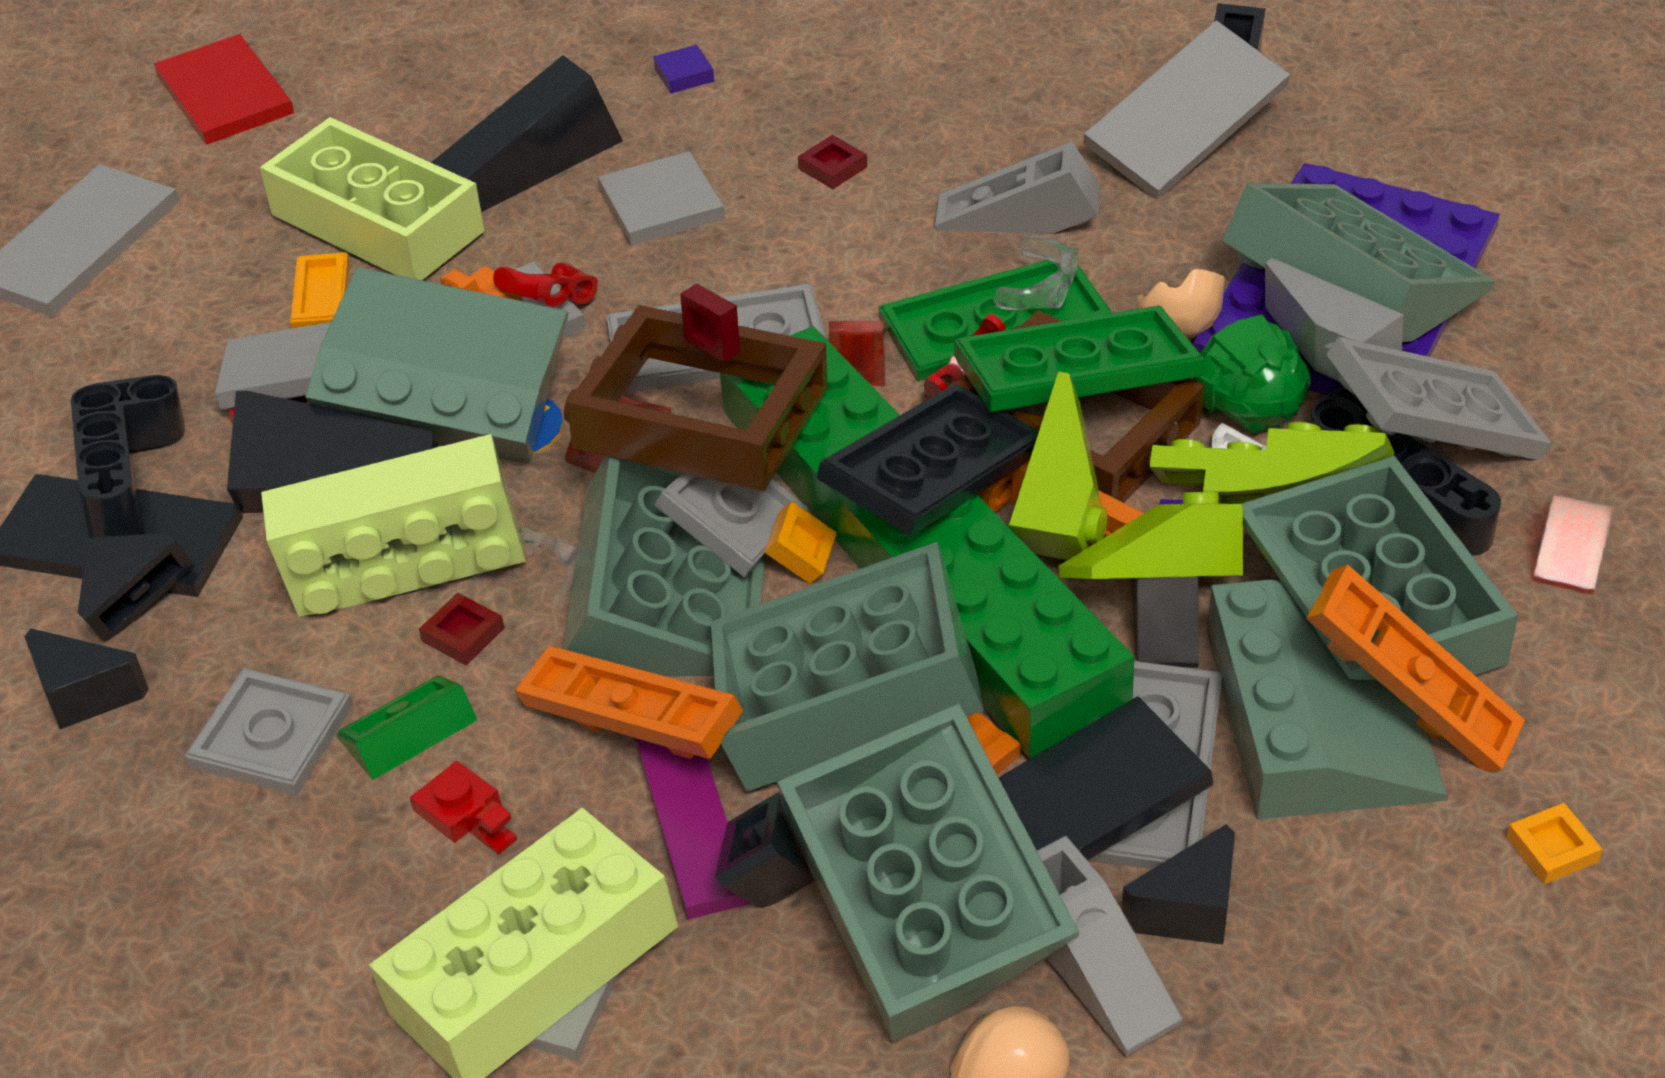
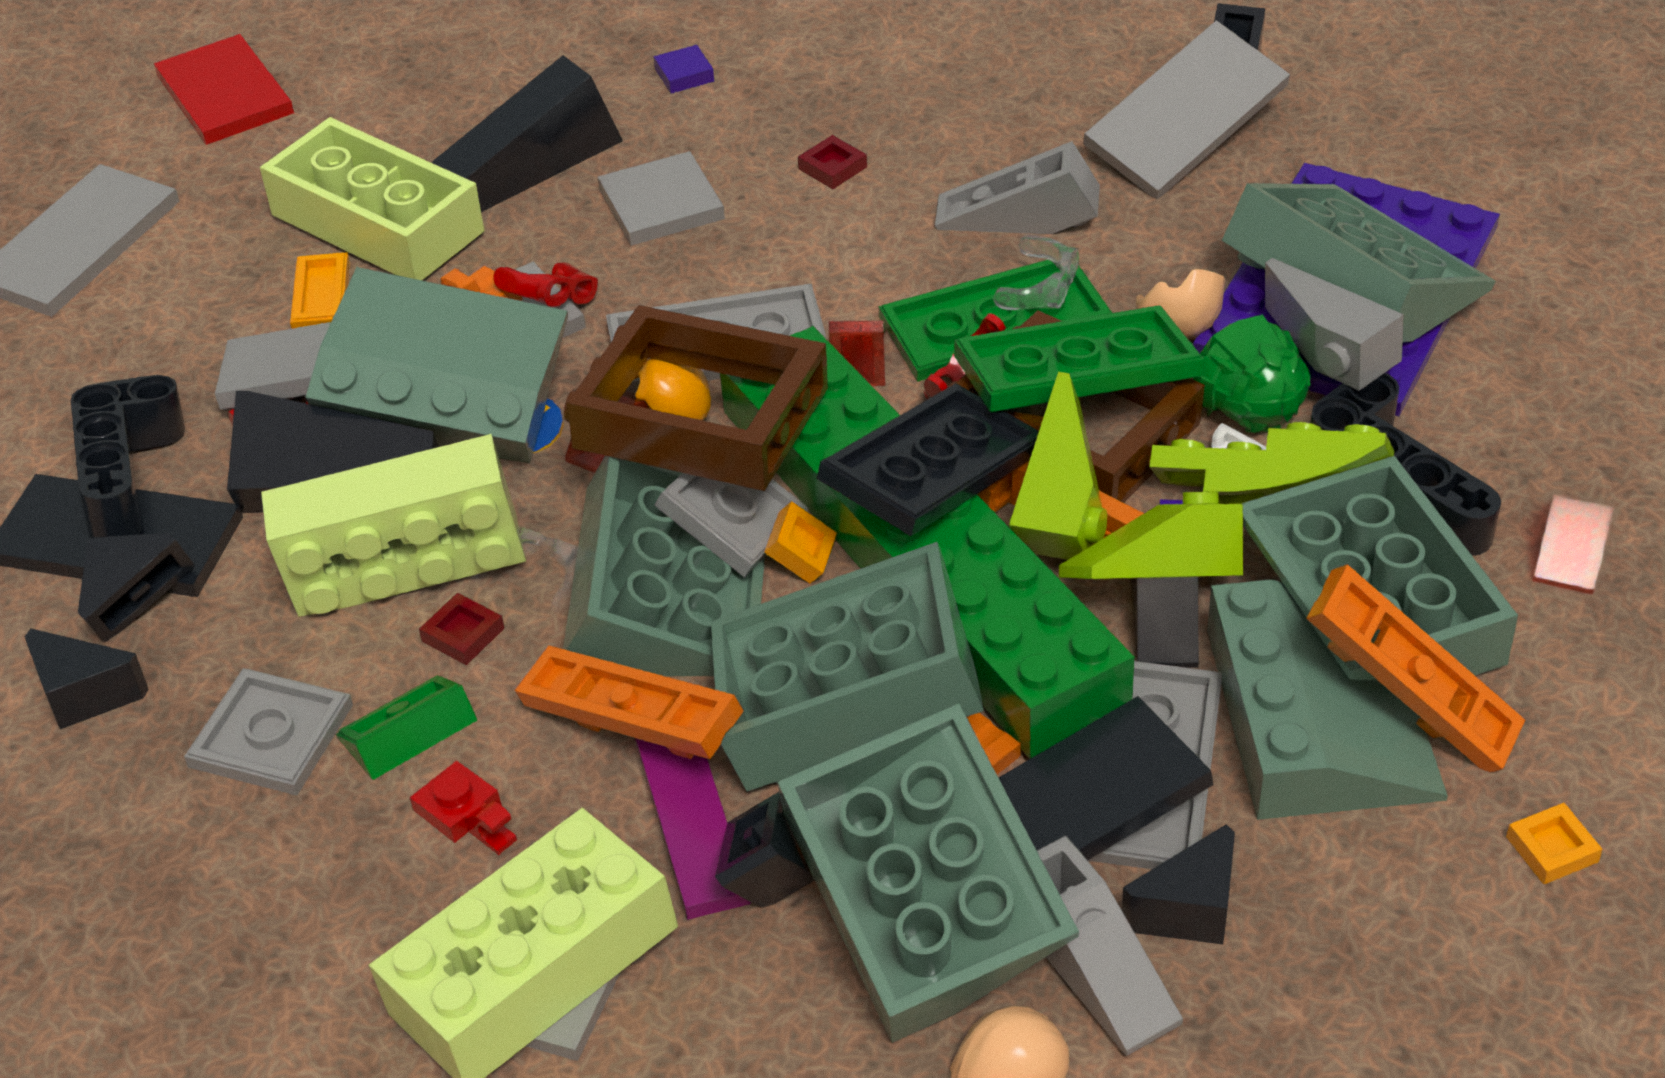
(674, 389): none -> light orange hair
(710, 322): dark red tile -> none
(1437, 400): light grey plate -> none

